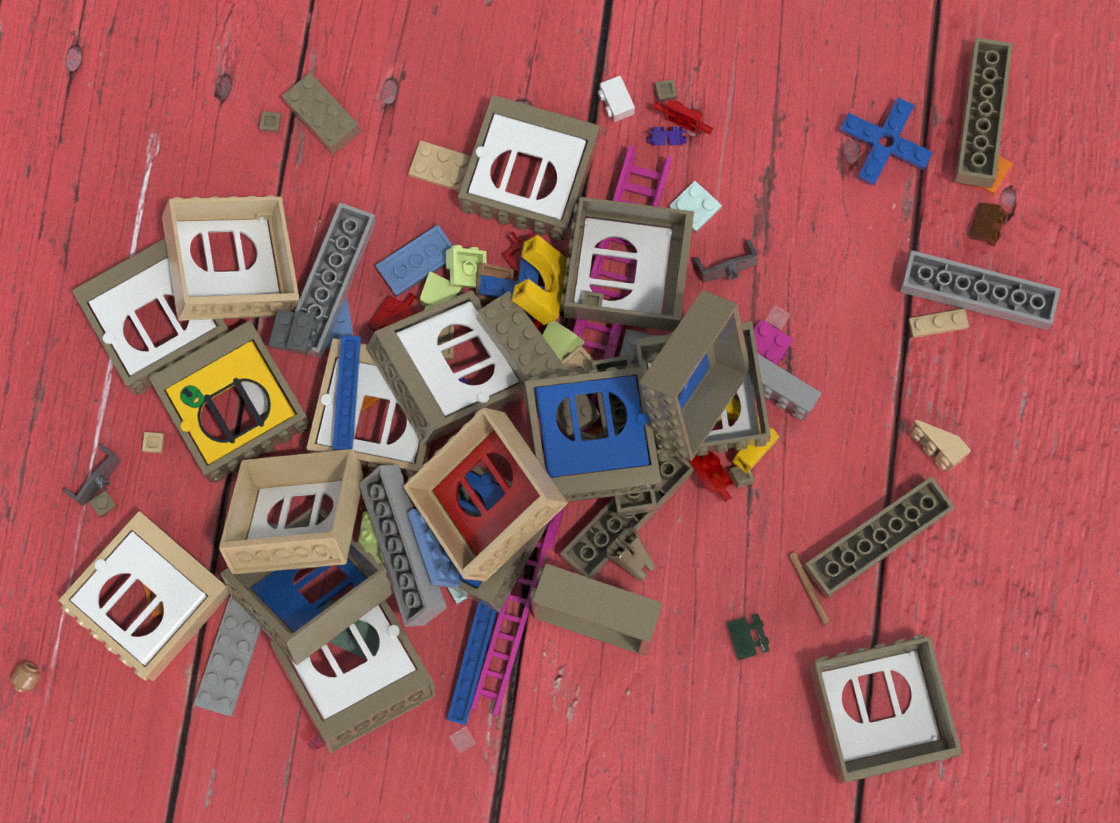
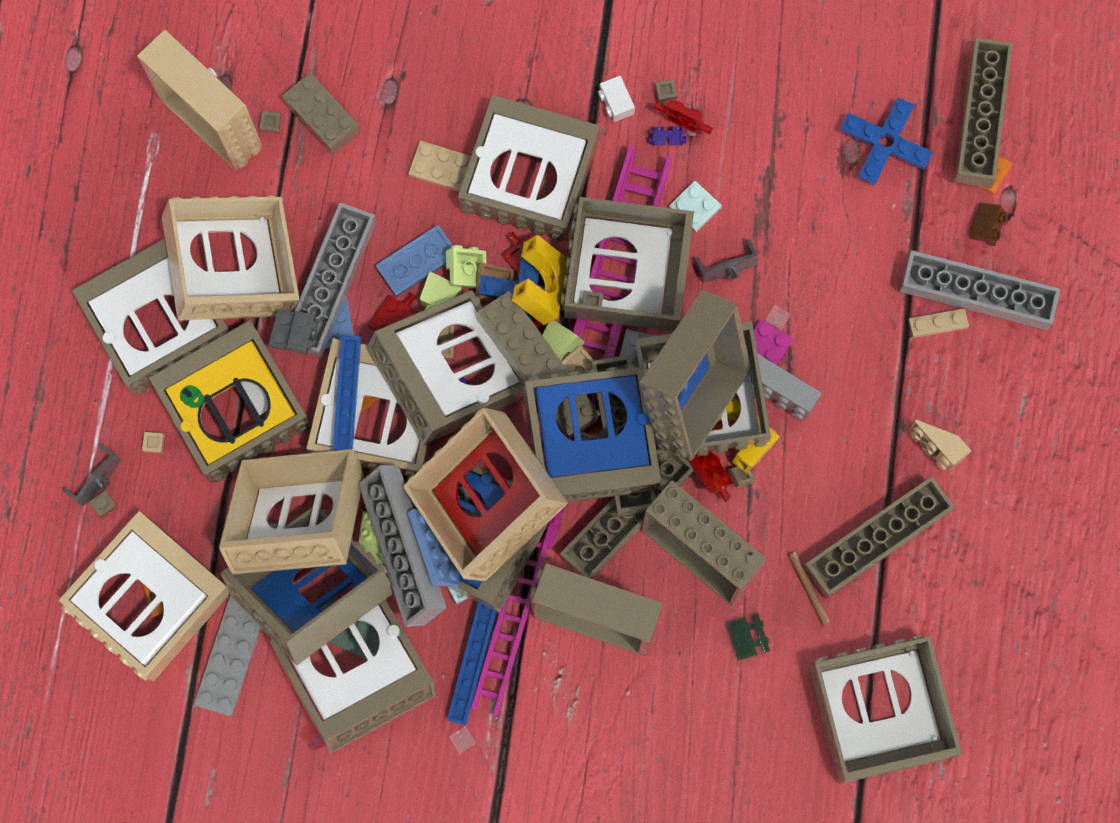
(25, 677): medium nougat head -> none
(200, 100): none -> tan door
(630, 554): dark tan piece -> none
(702, 543): none -> dark tan door

